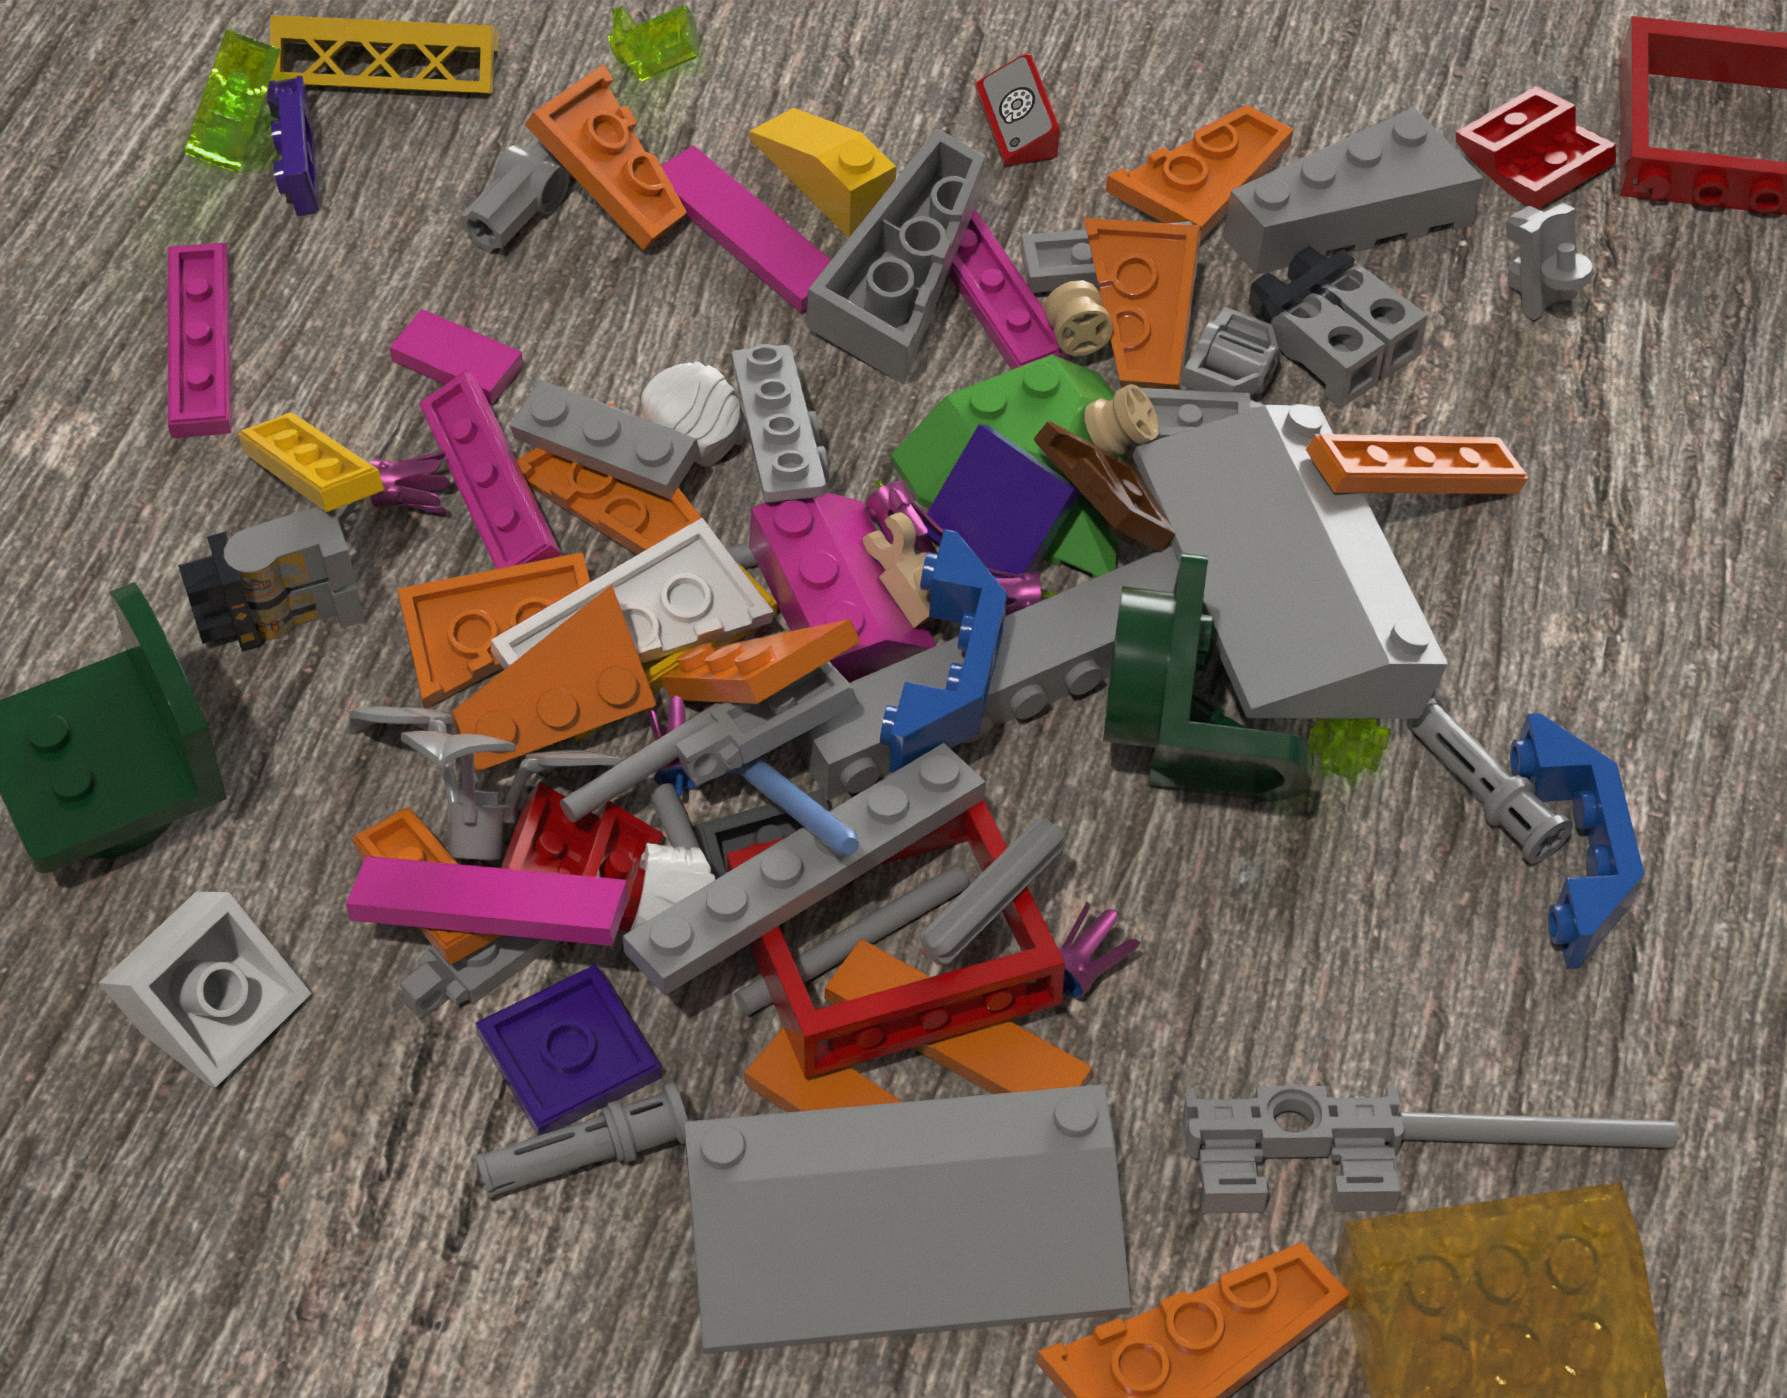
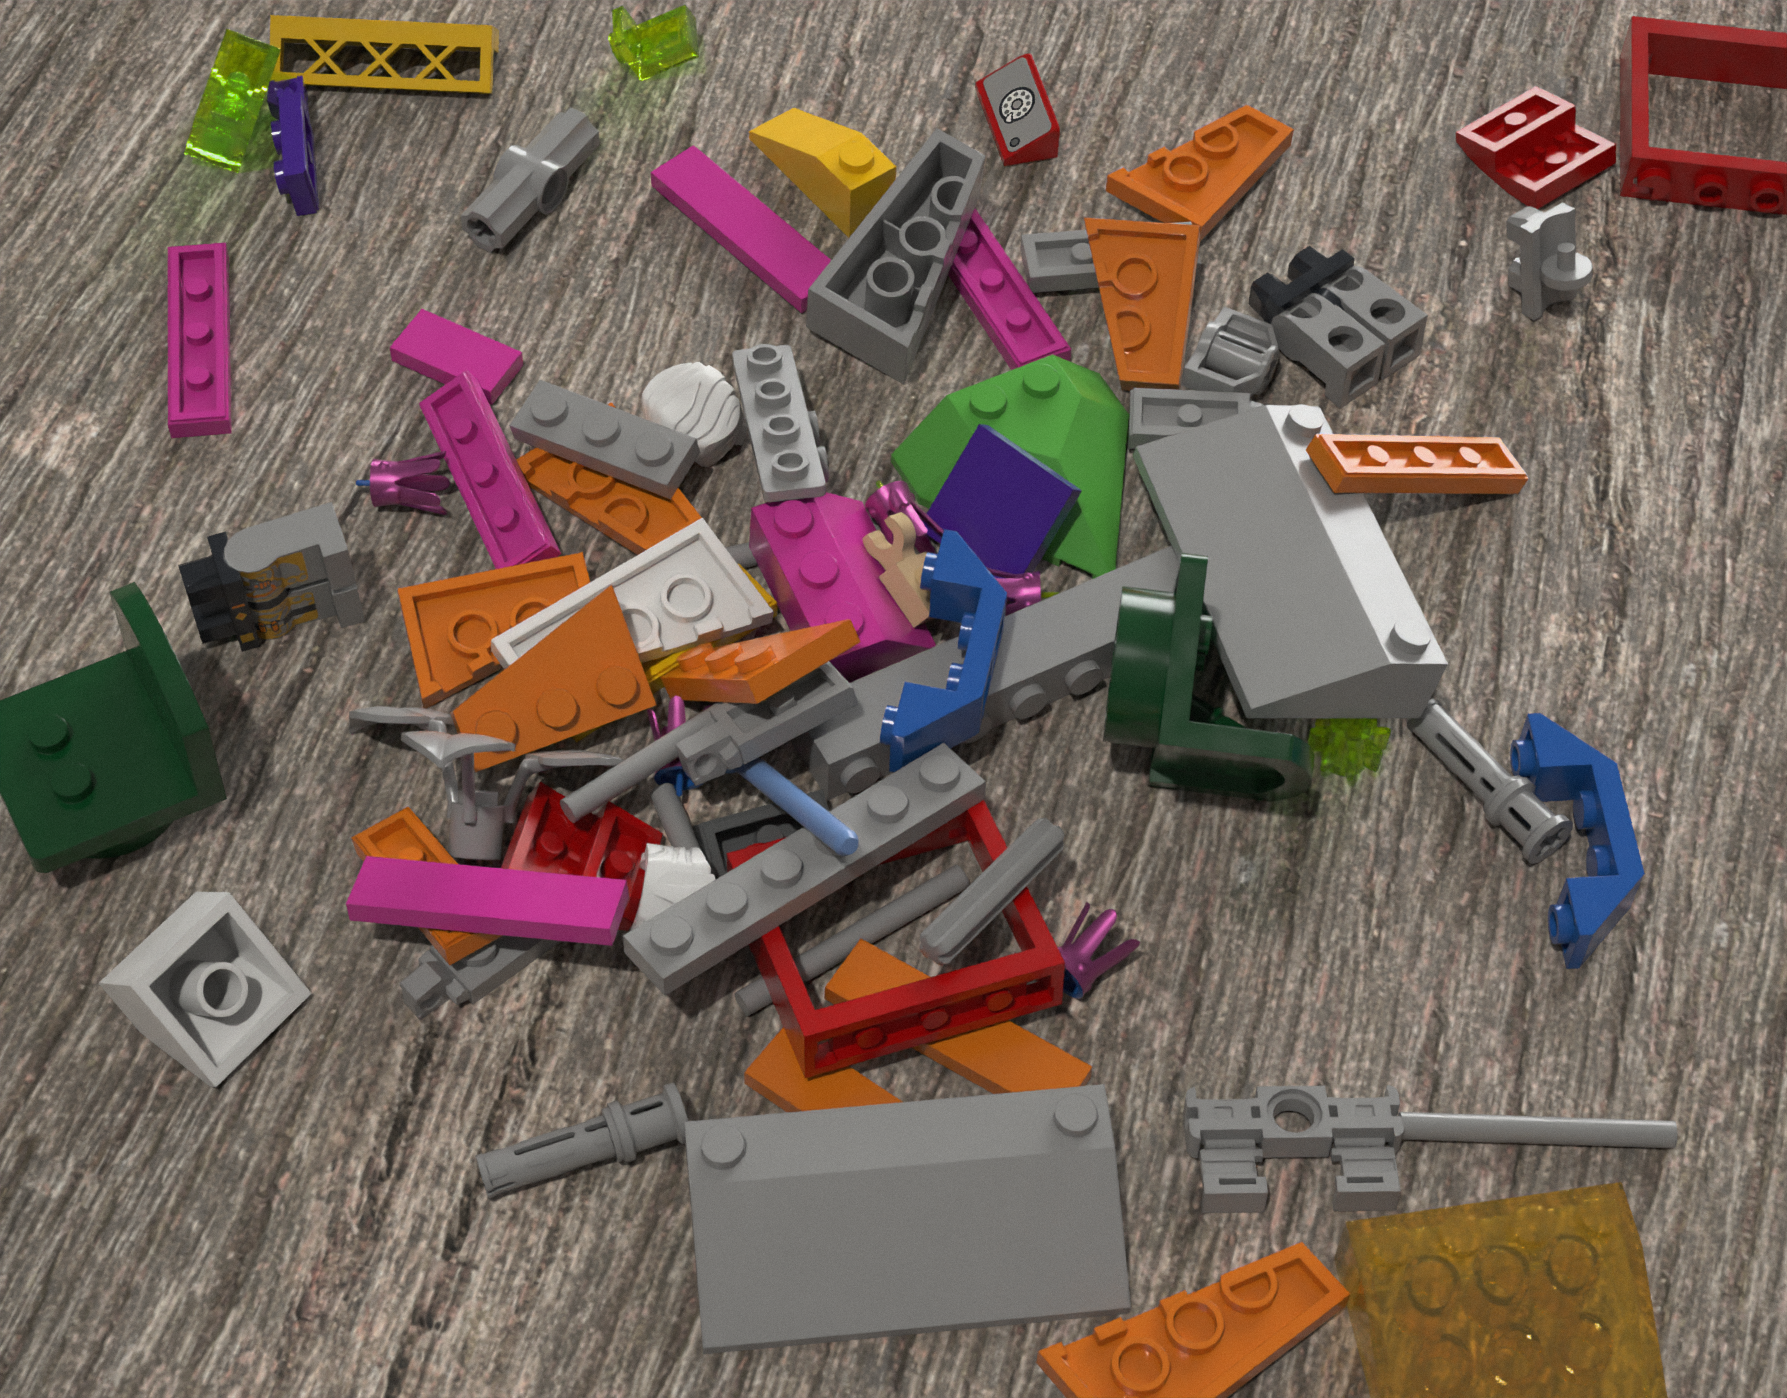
(310, 462): yellow tile -> none
(568, 1050): dark purple tile -> none
(602, 152): orange wing -> none
(1078, 318): tan wheel -> none
(1109, 485): reddish brown wing -> none
(1122, 420): tan wheel -> none
(1353, 193): light grey wedge -> none

